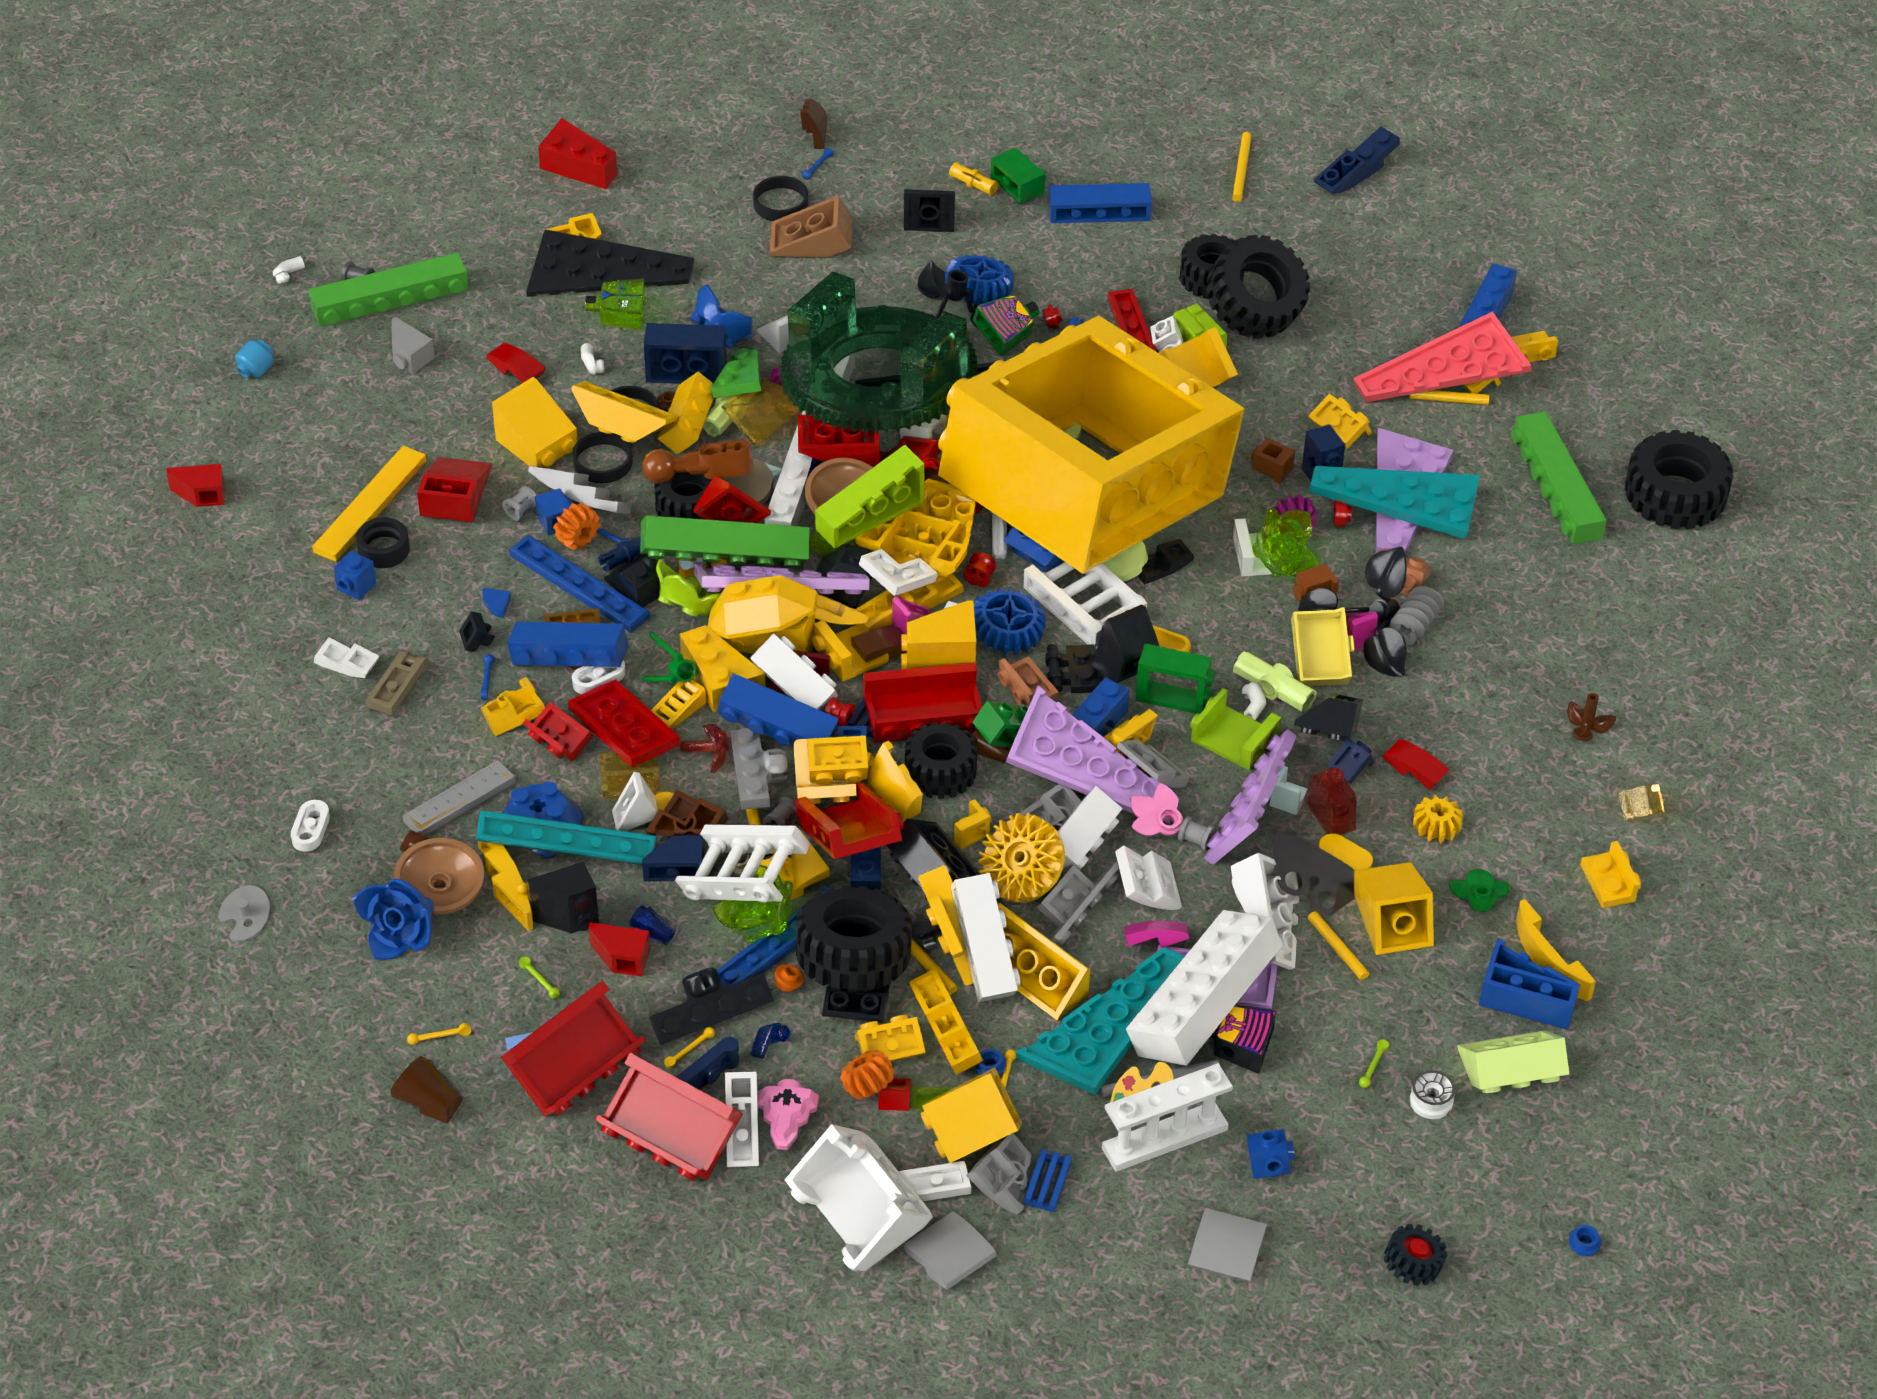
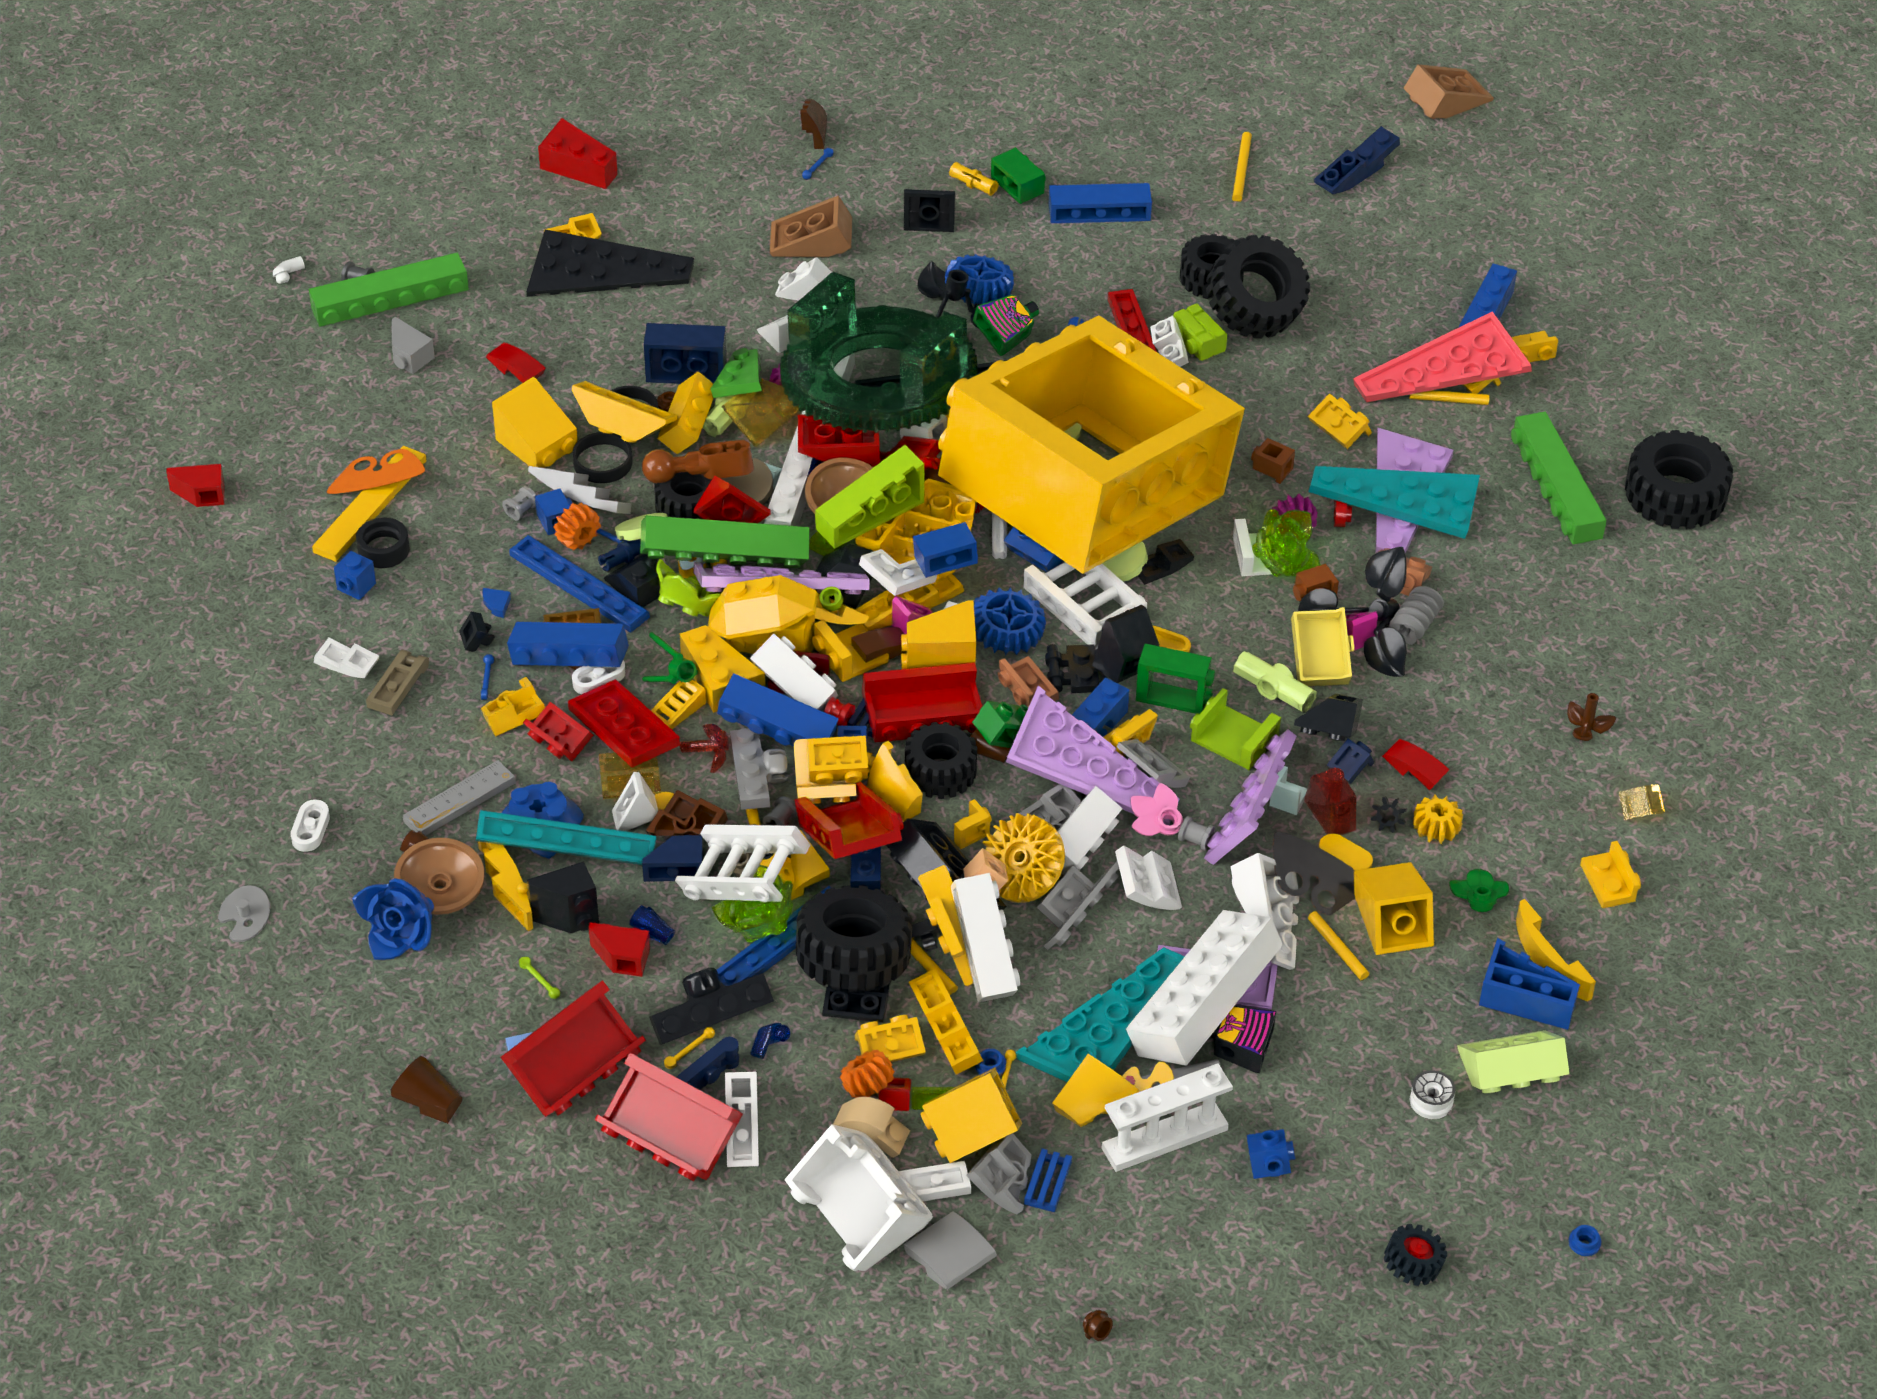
(254, 359): dark azure head -> none
(354, 480): none -> orange piece
(452, 489): red slope -> none
(464, 1030): yellow hinge -> none
(592, 365): white arm -> none
(619, 304): clear neon green torso -> none
(631, 528): none -> yellowish green tile
(709, 313): blue brick -> none
(774, 183): black tyre -> none
(786, 1109): bright pink rock -> none
(788, 977): orange plate -> none
(802, 280): none -> white slope
(825, 598): none -> lime hinge
(876, 1121): none -> tan brick
(945, 549): none -> blue brick
(980, 569): red wheel -> none
(987, 863): none -> light nougat brick
(1045, 970): yellow slope -> none
(1052, 316): red plate -> none
(1090, 1090): none -> yellow slope
(1097, 1325): none -> reddish brown plate
(1166, 932): dark pink slope -> none
(1204, 358): yellow panel -> none
(1227, 1245): light grey slope -> none
(1257, 698): white arm -> none
(1322, 448): dark blue brick -> none
(1381, 815): none -> black gear
(1382, 1046): lime hinge -> none
(1445, 91): none -> medium nougat slope

